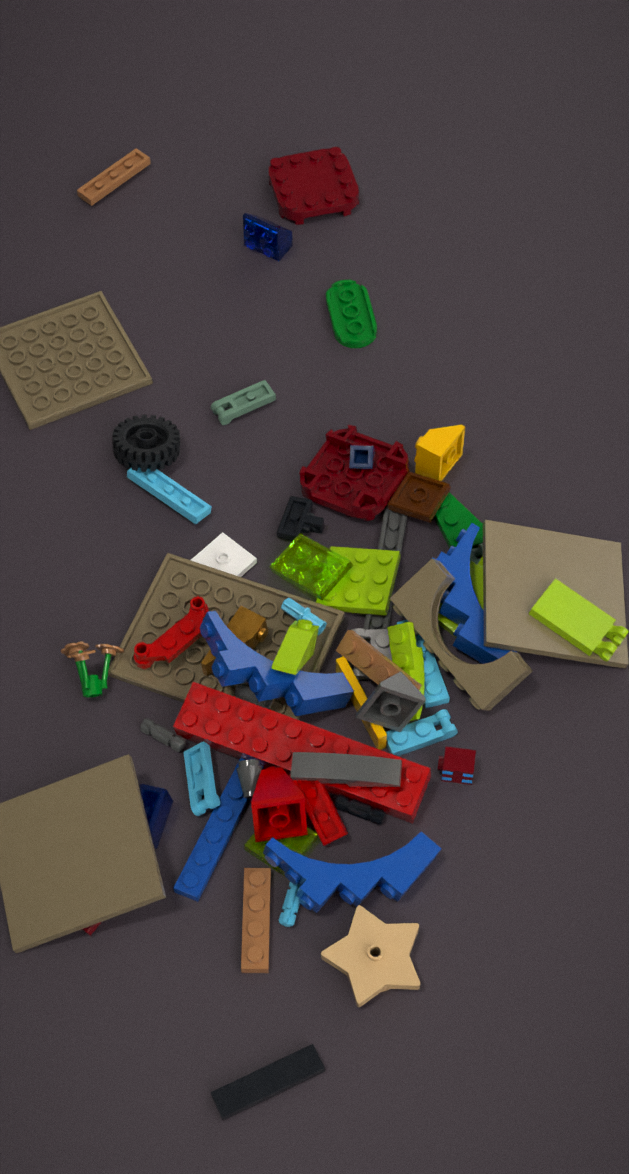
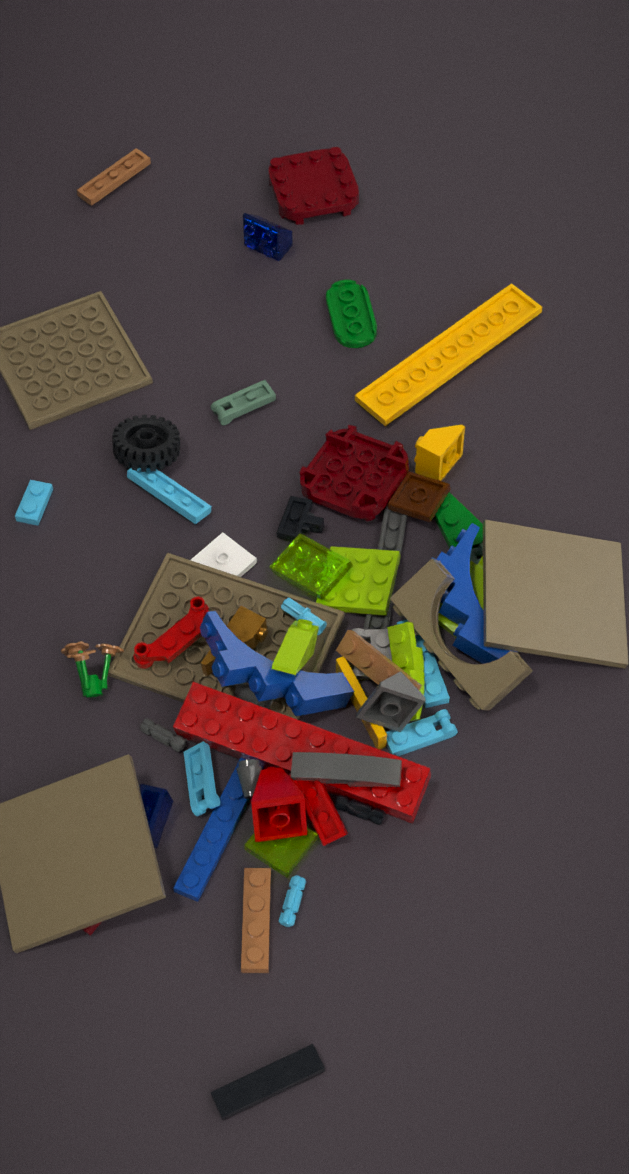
(34, 502): none -> medium azure plate
(353, 881): blue arch -> none
(361, 457): dark blue slope -> none
(375, 974): tan plate -> none
(447, 354): none -> yellow plate
(457, 765): dark red brick -> none
(578, 620): lime tile -> none

